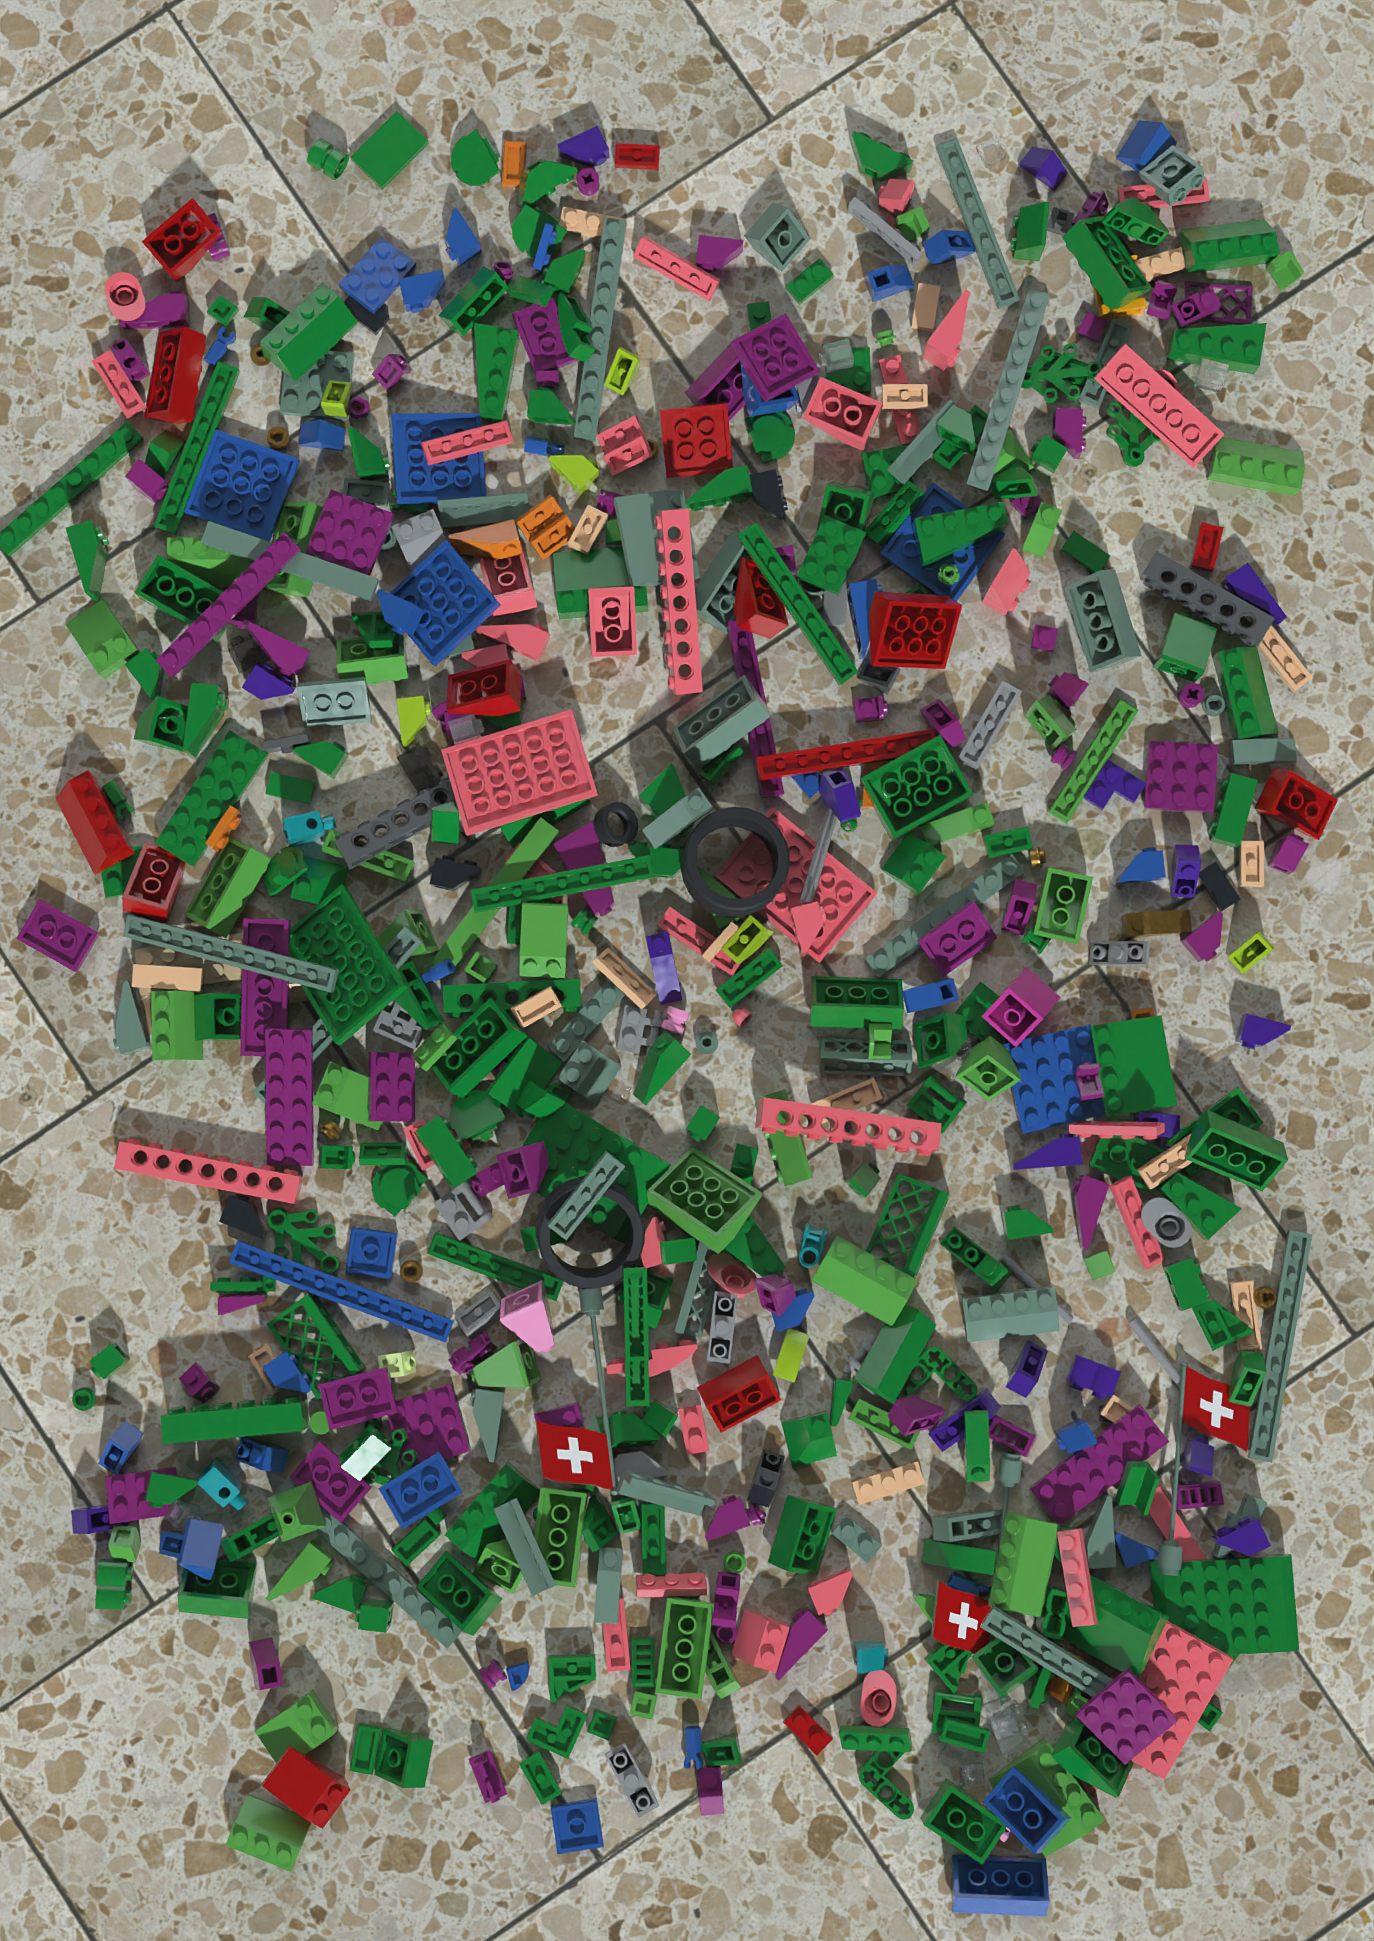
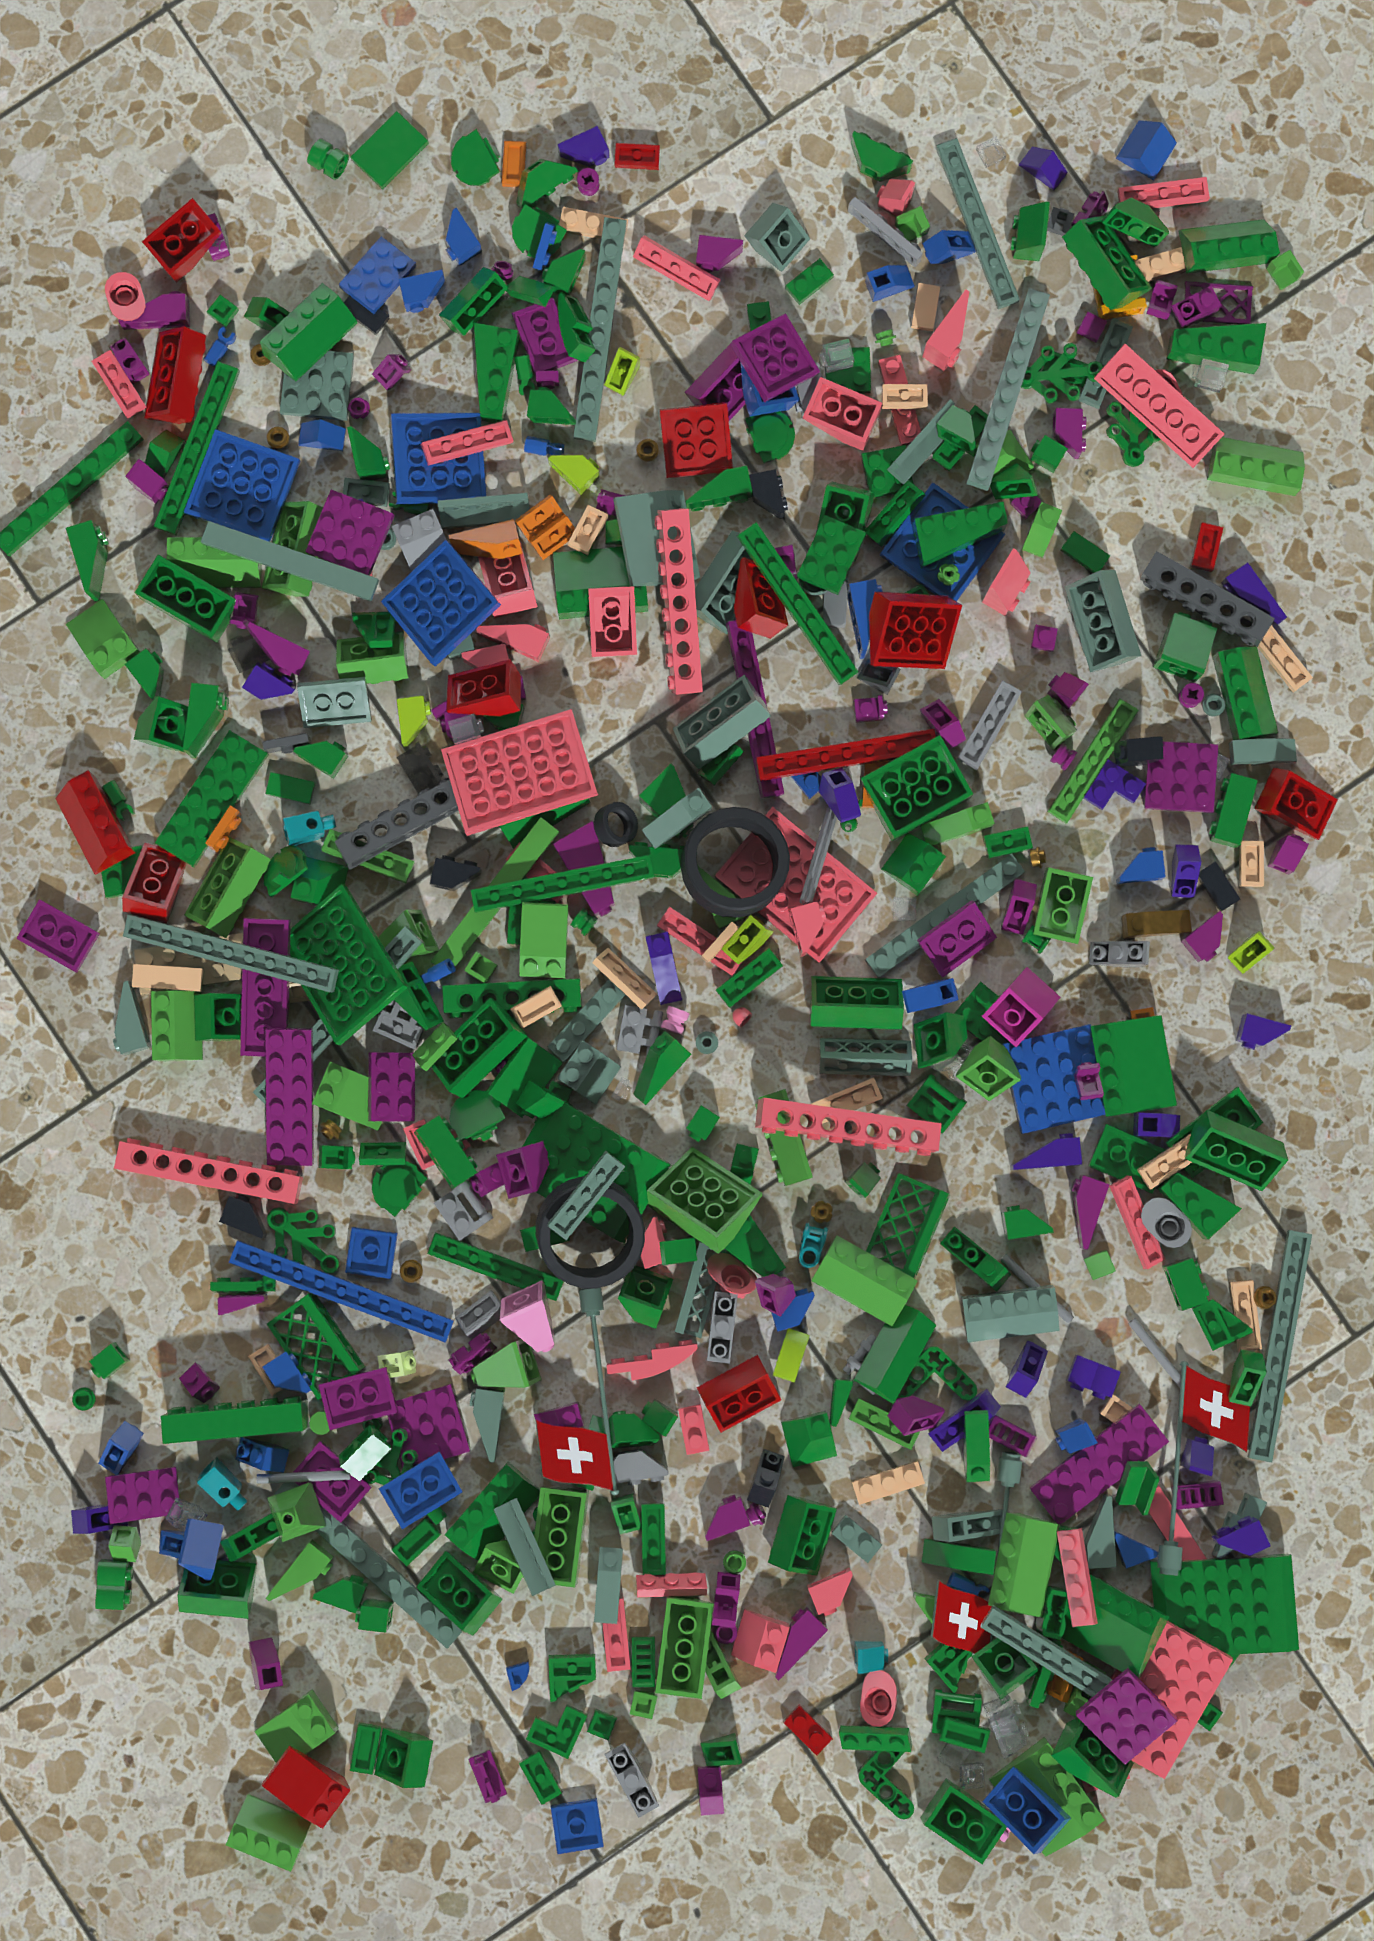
(166, 1488): green slope -> none
(228, 604): magenta plate -> none
(303, 1477): none -> light grey bar
(336, 398): lime slope -> none
(399, 613): blue slope -> none
(445, 824): green slope -> none
(492, 1673): magenta wheel -> none
(524, 372): none -> green bar
(597, 1525): green wing -> none
(624, 445): coral slope -> none
(636, 1336): green slope -> none
(663, 1492): sand green fence -> none
(693, 1746): blue bar -> none
(820, 1218): none -> pearl gold plate
(879, 1041): bright green panel -> none
(1000, 1886): blue slope -> none
(1107, 1129): coral plate -> none
(1138, 751): none -> black slope
(1173, 175): sand green plate -> none

